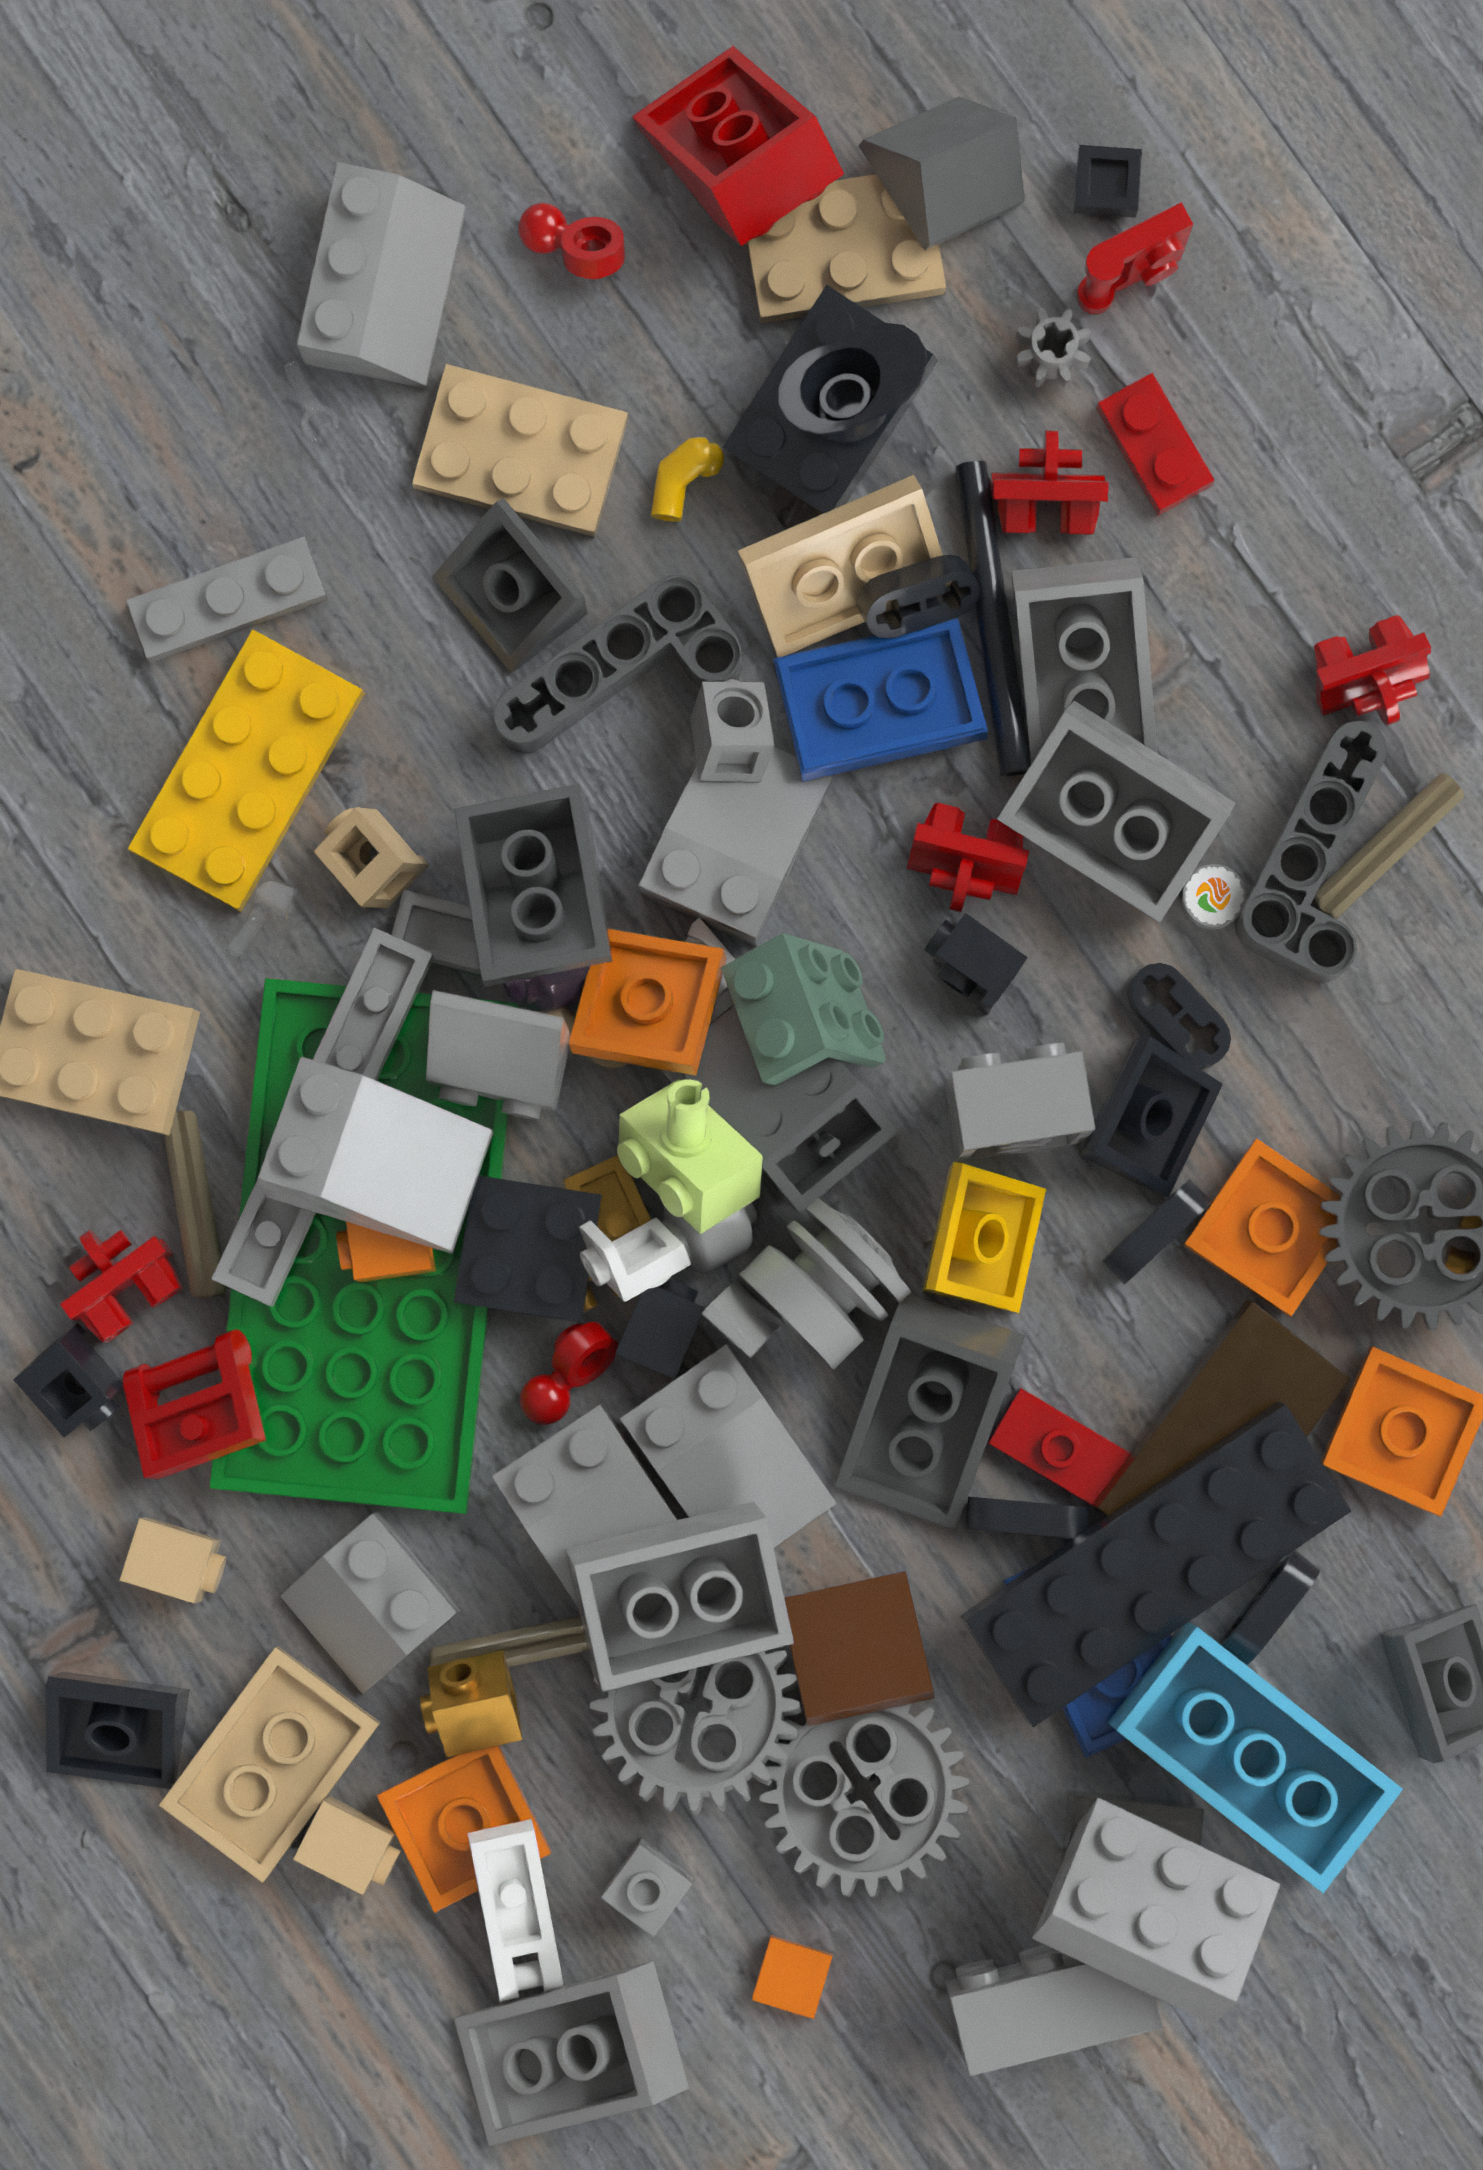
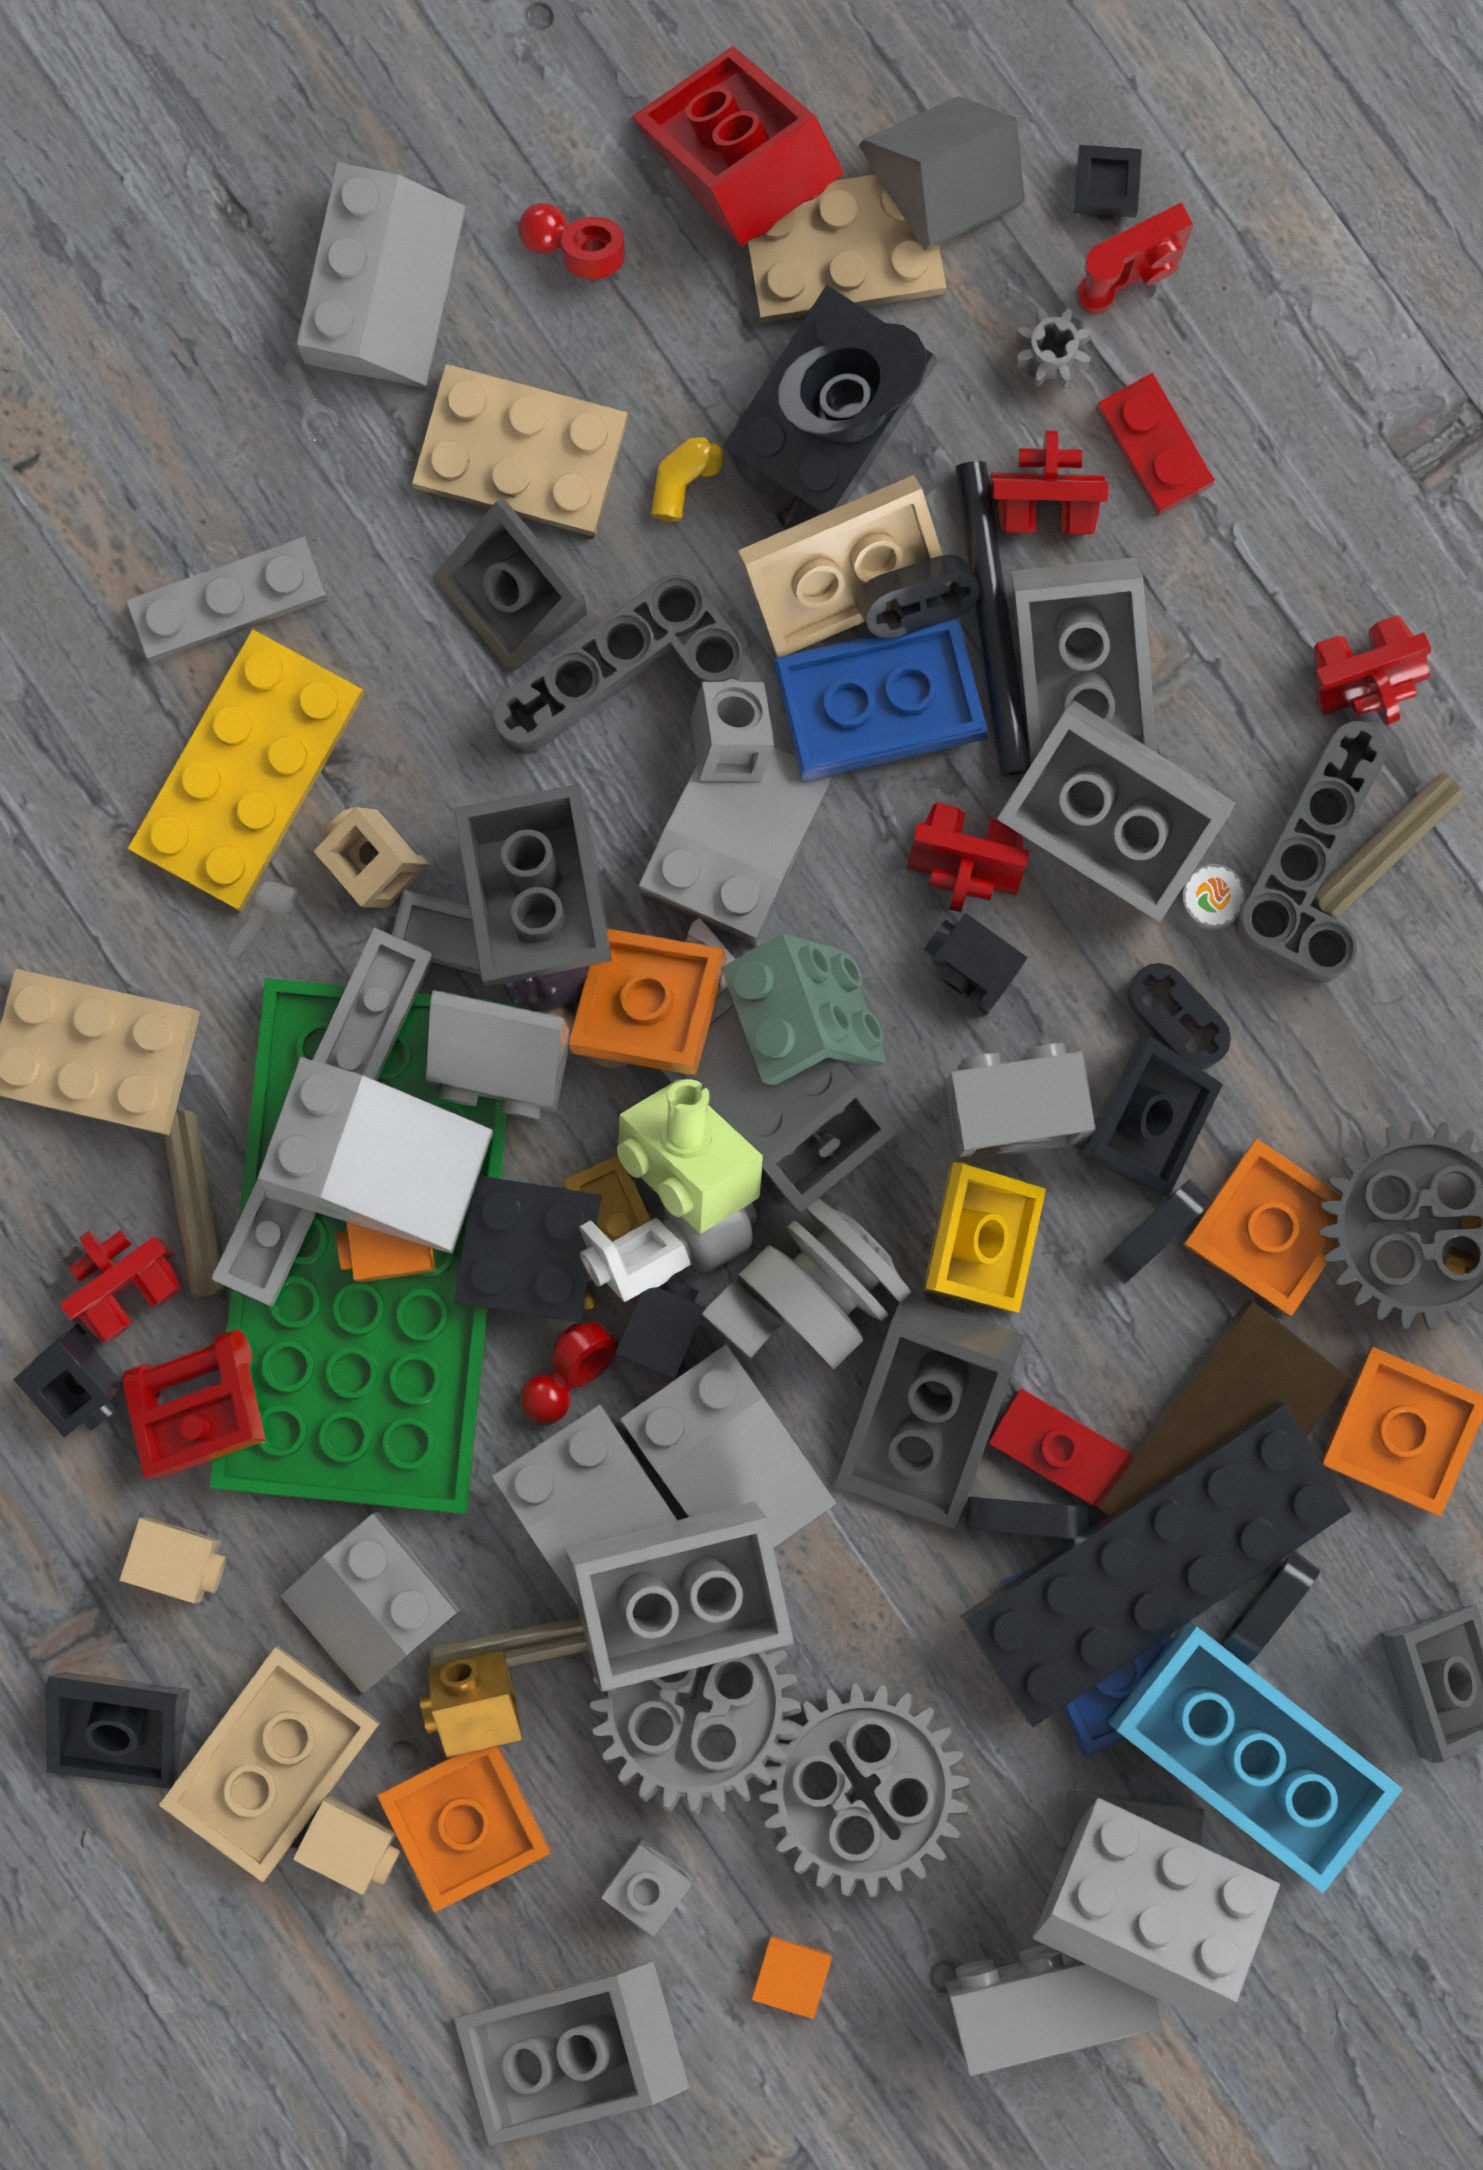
(515, 1908): white plate -> none
(858, 1648): reddish brown tile -> none

